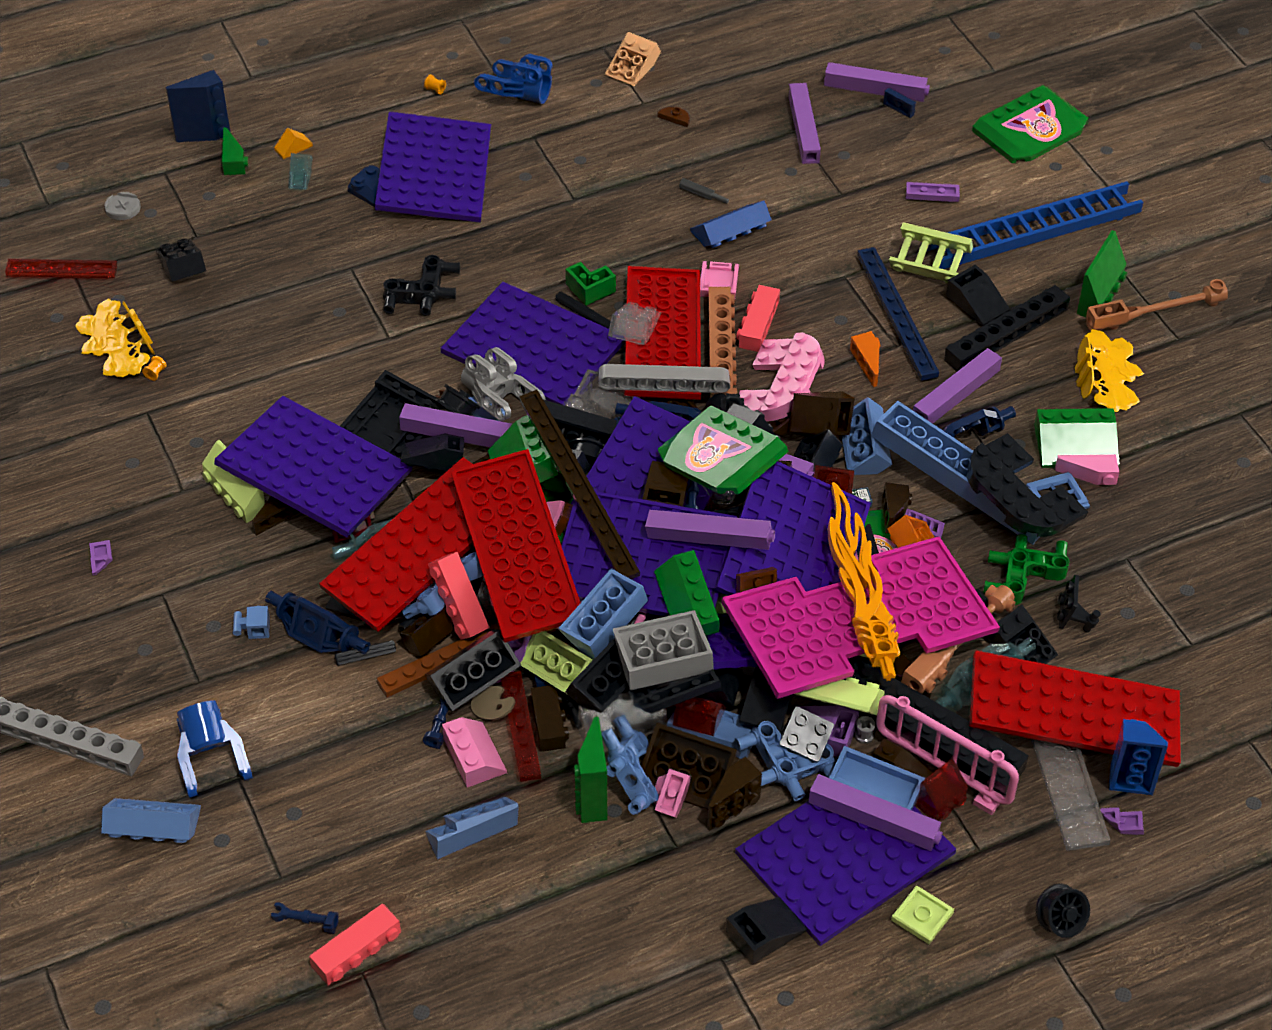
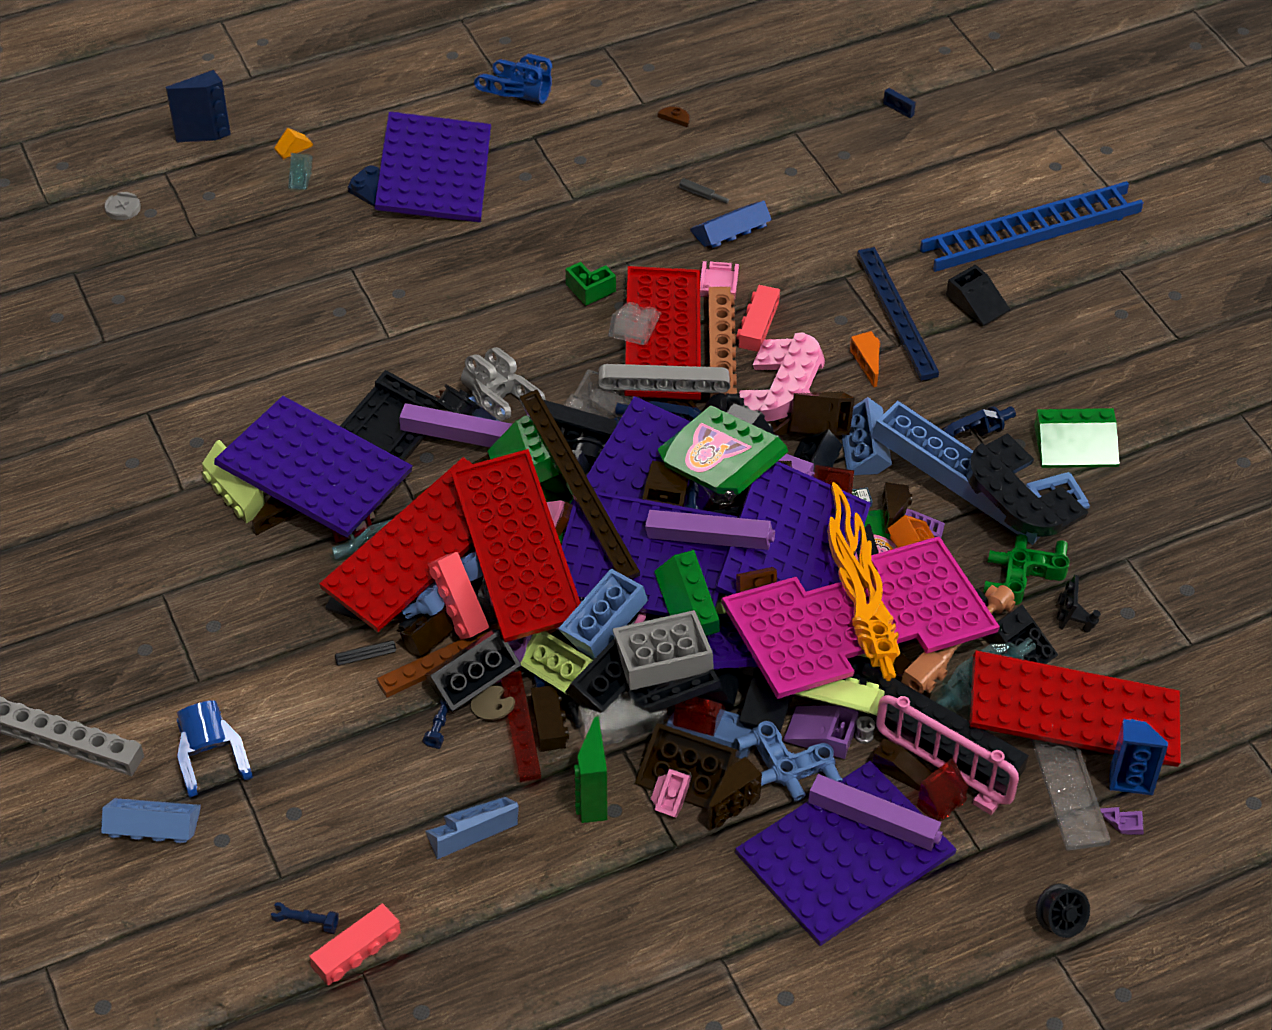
(61, 268): clear red plate -> none
(100, 555): medium lavender slope -> none
(111, 338): yellow plant -> none
(153, 369): light orange bush -> none
(181, 259): black slope -> none
(233, 155): green slope -> none
(256, 622): medium blue brick -> none
(315, 625): dark blue plate -> none
(423, 291): black pin -> none
(434, 452): black slope -> none
(435, 84): light orange bush -> none
(472, 751): bright pink slope -> none
(545, 340): dark purple plate -> none
(582, 310): black axle -> none
(624, 761): medium blue pin -> none
(633, 59): light nougat slope -> none
(763, 928): black slope -> none
(804, 123): medium lavender brick -> none
(806, 734): plate -> none
(875, 81): medium lavender brick -> none
(877, 778): medium blue slope -> none
(922, 914): yellowish green plate -> none
(927, 237): yellowish green fence -> none
(932, 192): medium lavender plate -> none
(958, 386): medium lavender brick -> none
(1008, 327): black brick -> none
(1030, 125): green slope -> none
(1090, 468): bright pink slope -> none
(1103, 275): green slope -> none
(1113, 367): yellow plant -> none
(1116, 313): nougat bar -> none

